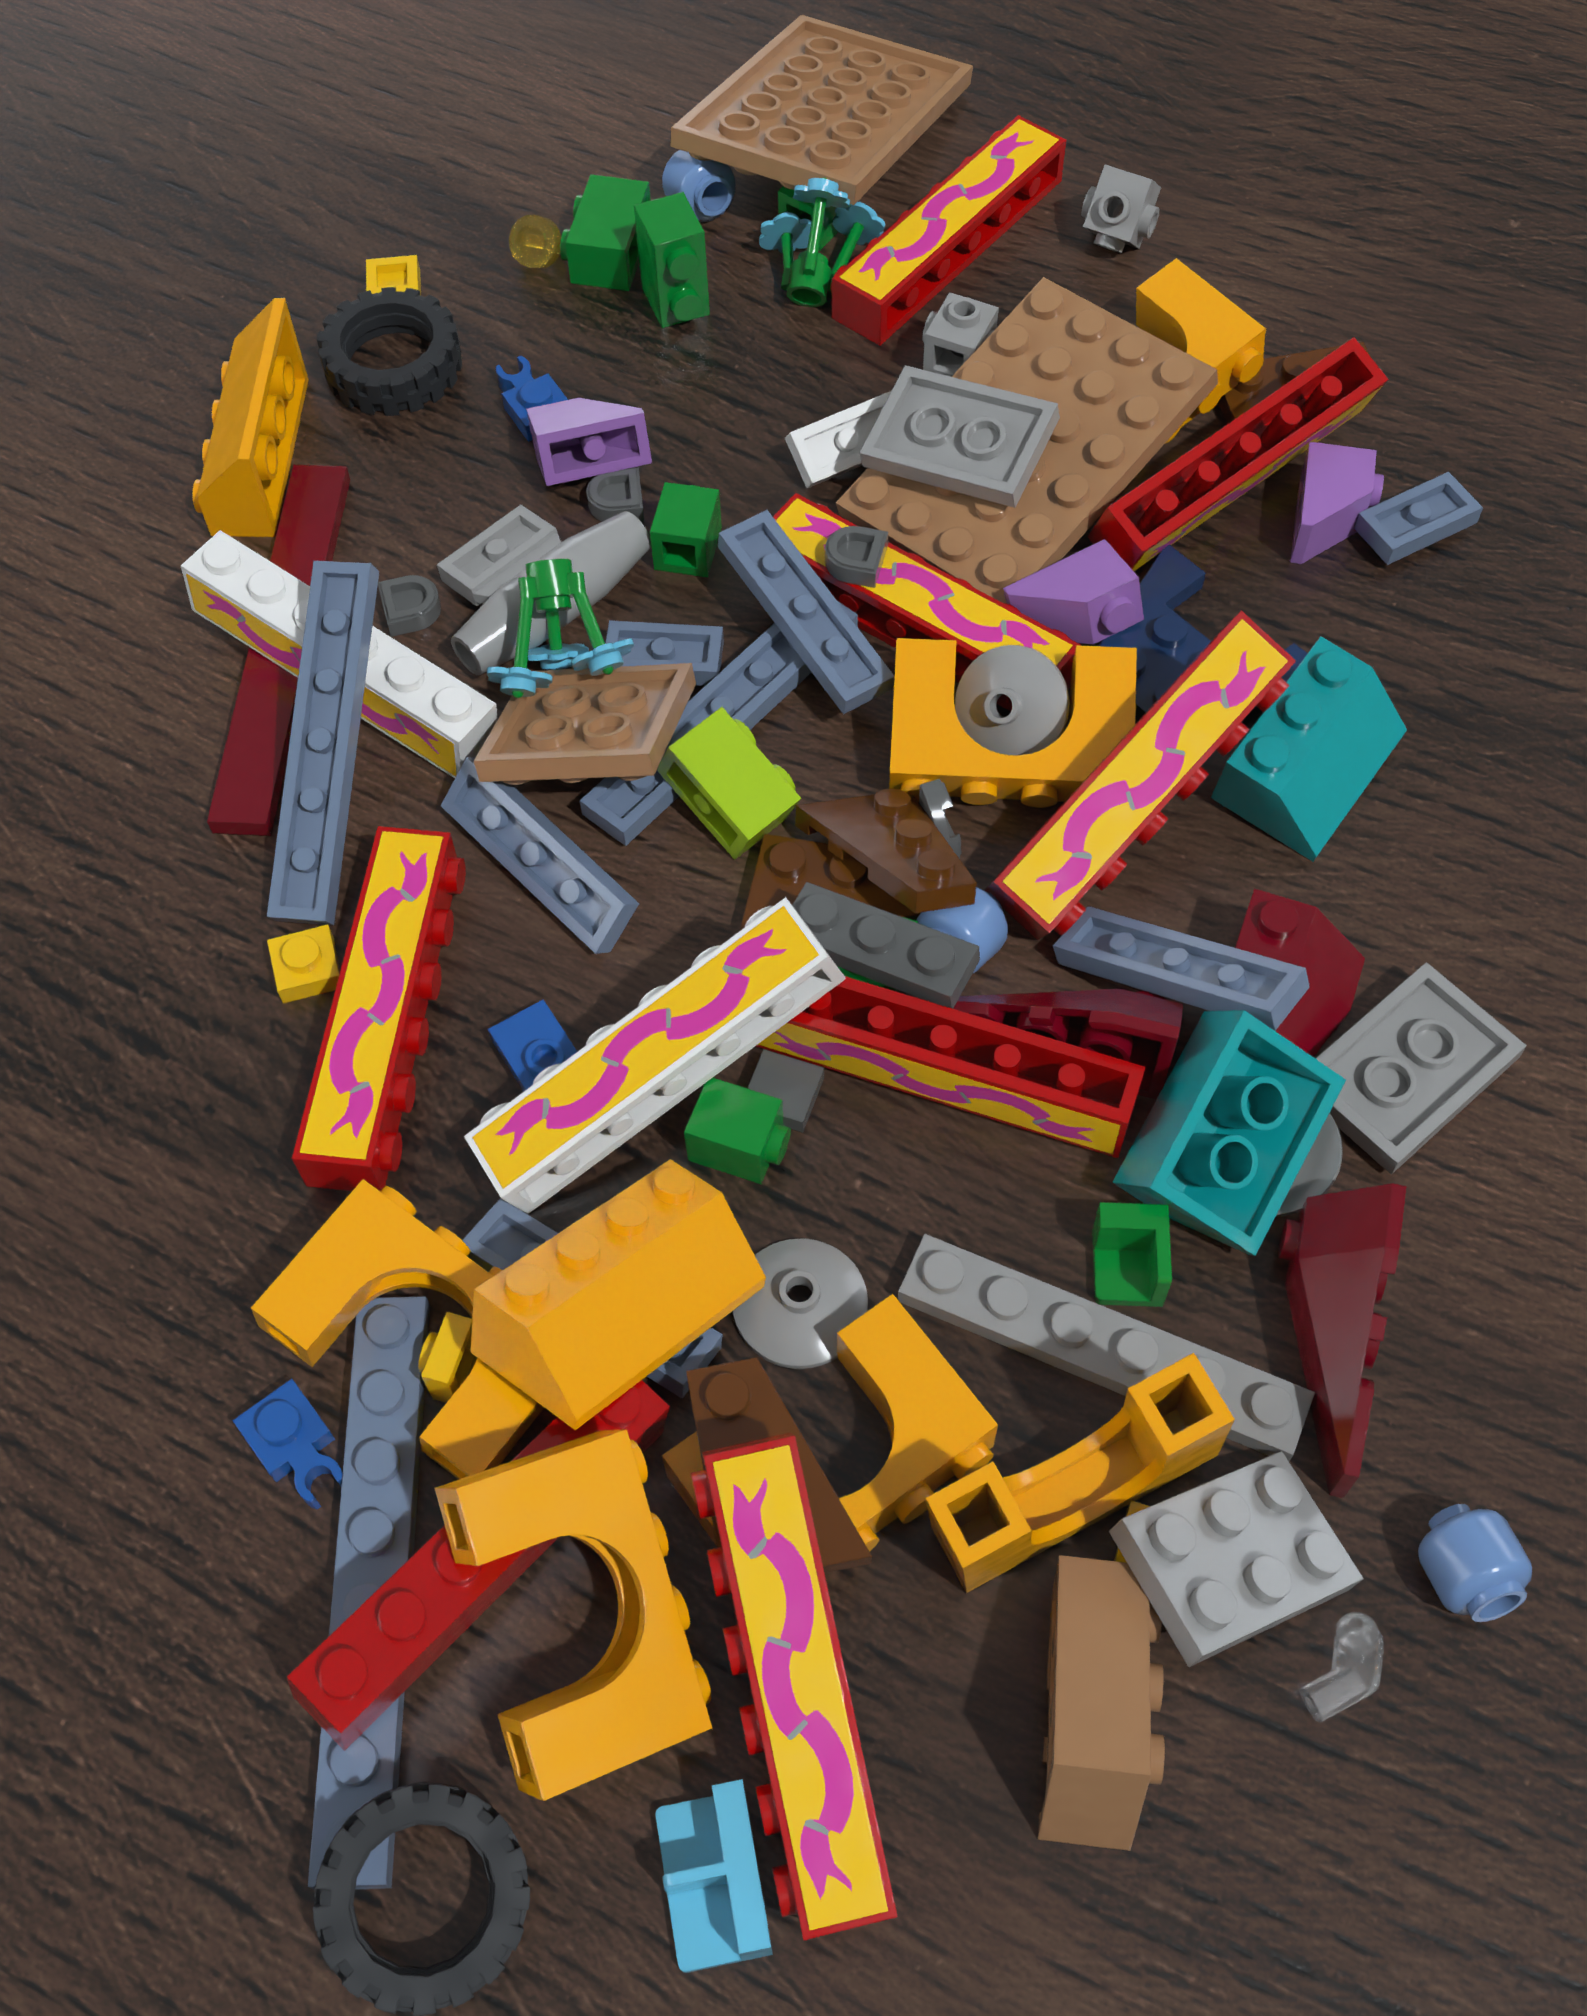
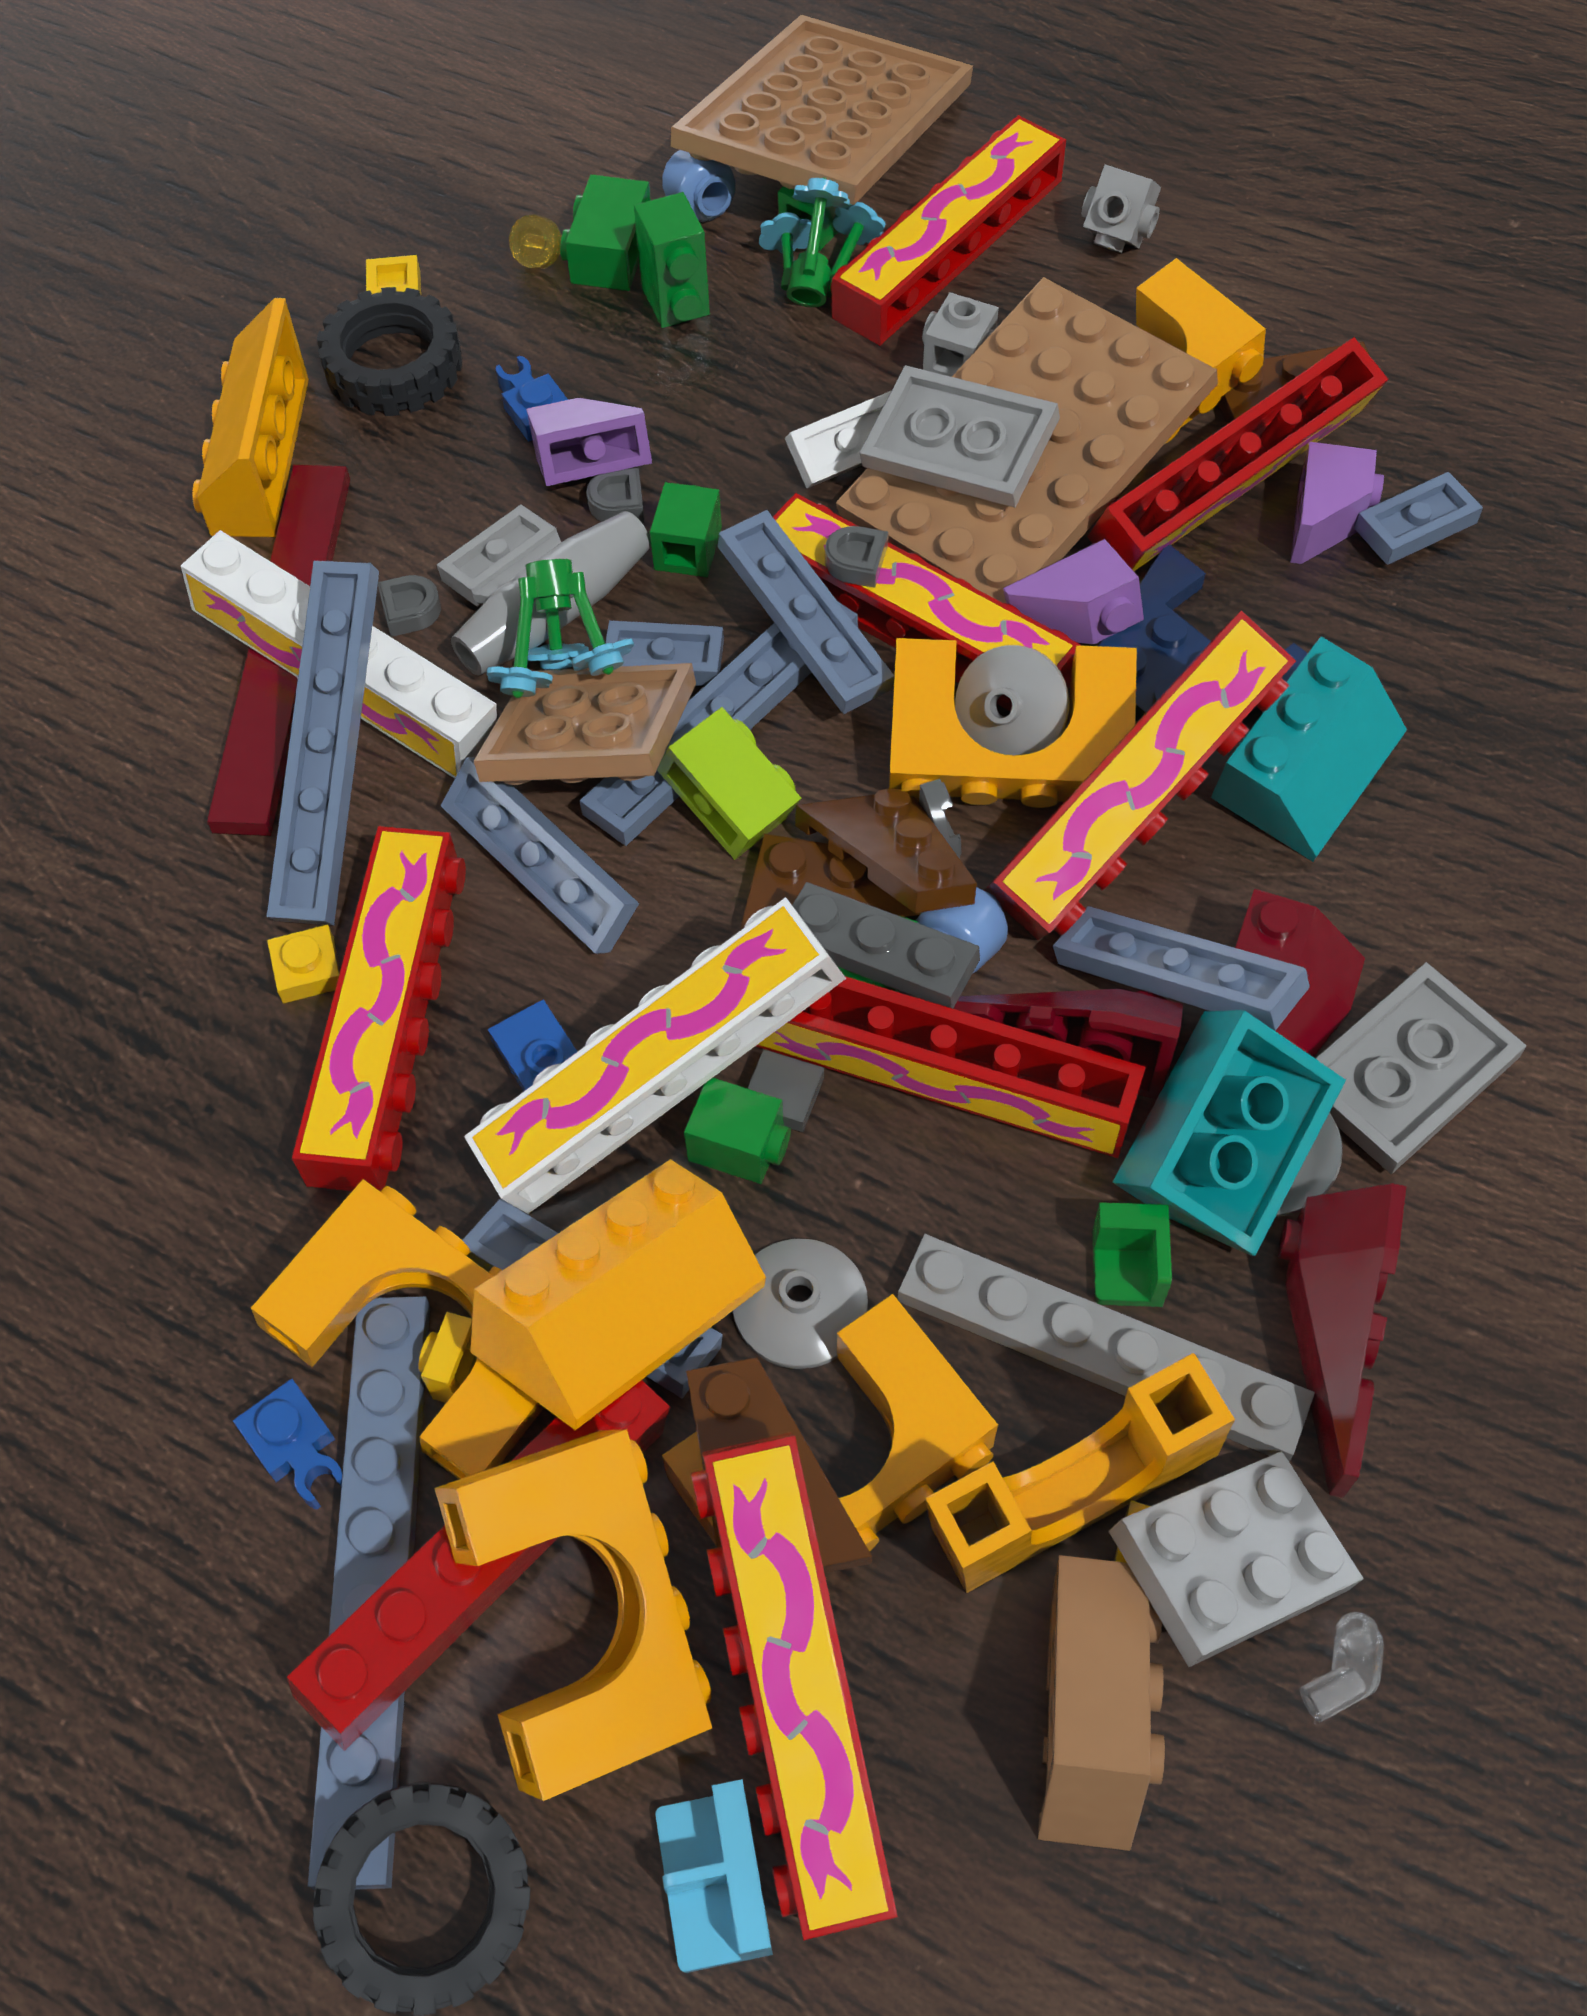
(1475, 1562): medium blue head -> none

